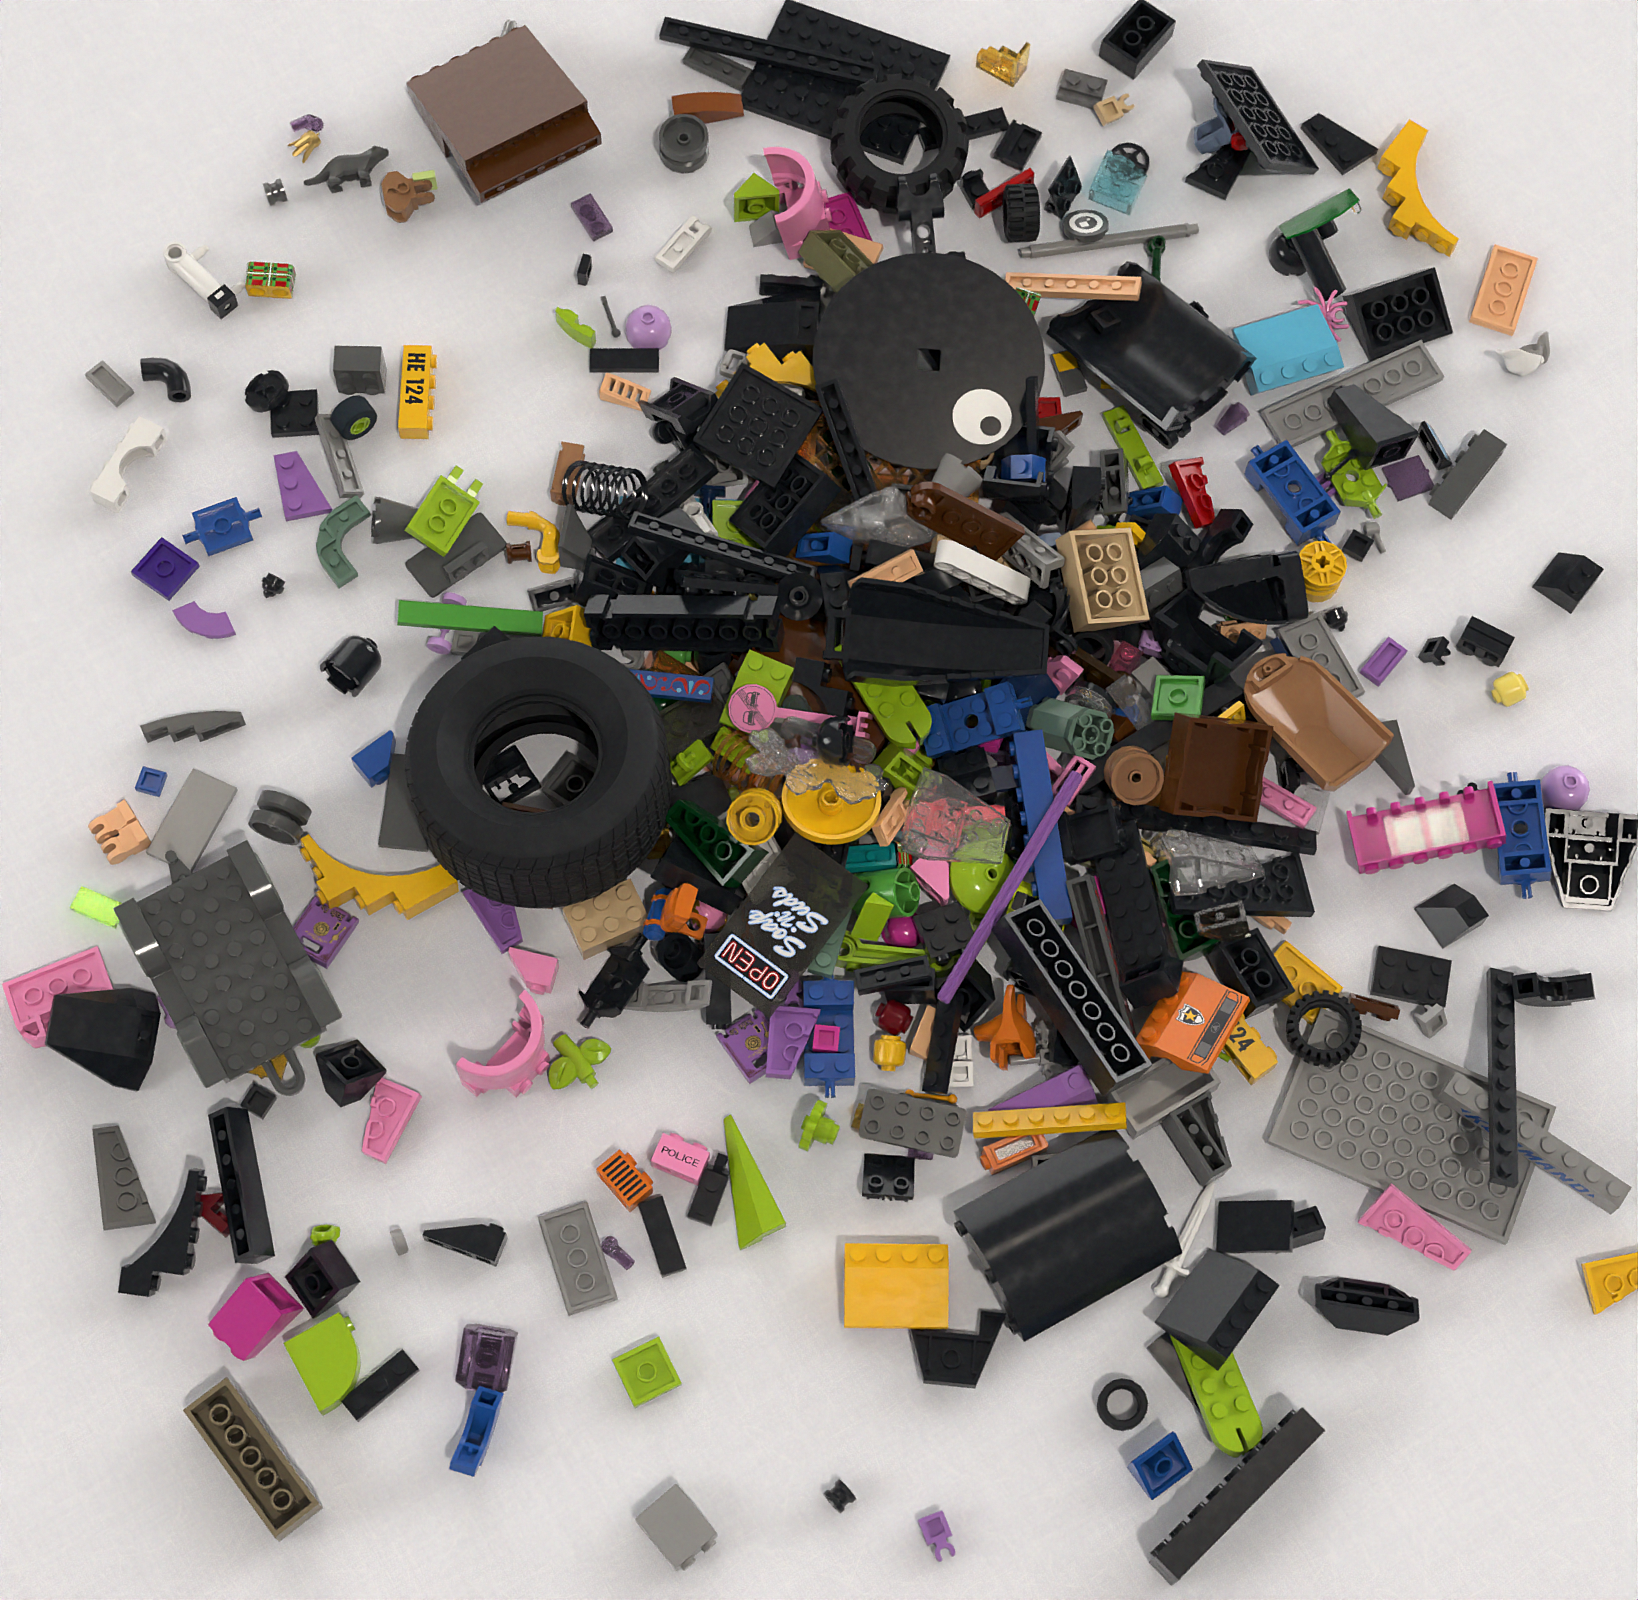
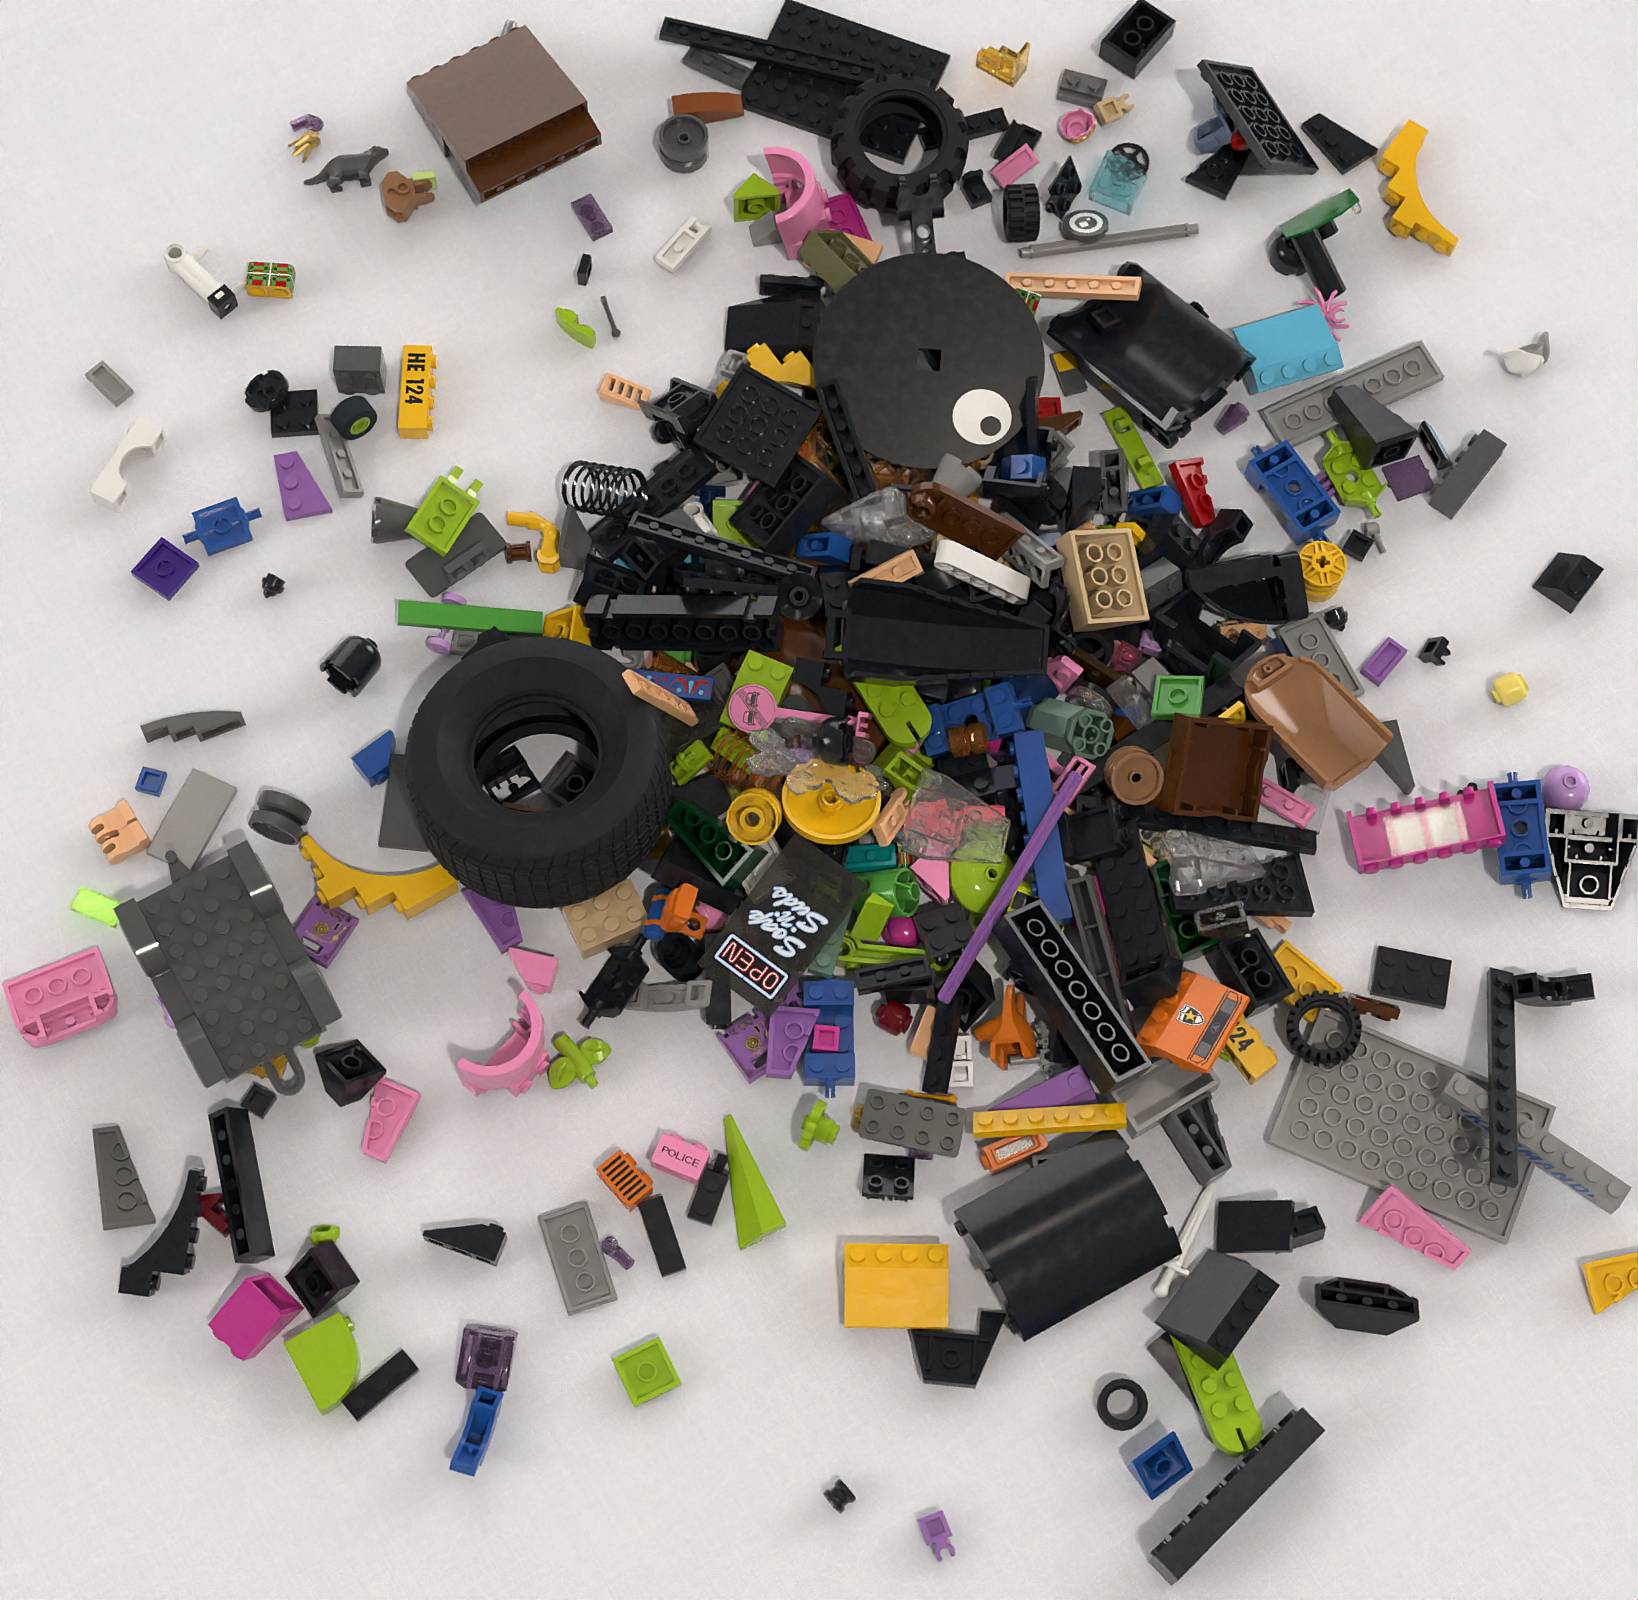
(106, 1033): black wedge -> none
(171, 374): black cylinder -> none
(204, 623): medium lavender tile -> none
(252, 1459): dark tan brick -> none
(275, 192): dark grey wheel -> none
(331, 536): sand green plate -> none
(399, 1241): light grey tile -> none
(552, 594): black slope -> none
(567, 456): medium nougat window -> none
(624, 360): black tile -> none
(648, 327): lavender cylinder -> none
(660, 697): none -> light nougat tile
(677, 1528): light grey brick -> none
(889, 1052): yellow head -> none
(965, 740): none -> clear orange wheel
(994, 198): red tile -> none
(1015, 166): none -> bright pink tile
(1077, 125): none -> bright pink hair
(1155, 252): dark green brick -> none
(1328, 475): black hinge -> none
(1398, 313): black slope -> none
(1432, 1020): light grey tile -> none
(1451, 914): black slope -> none
(1485, 642): black brick -> none
(1503, 290): light nougat tile -> none

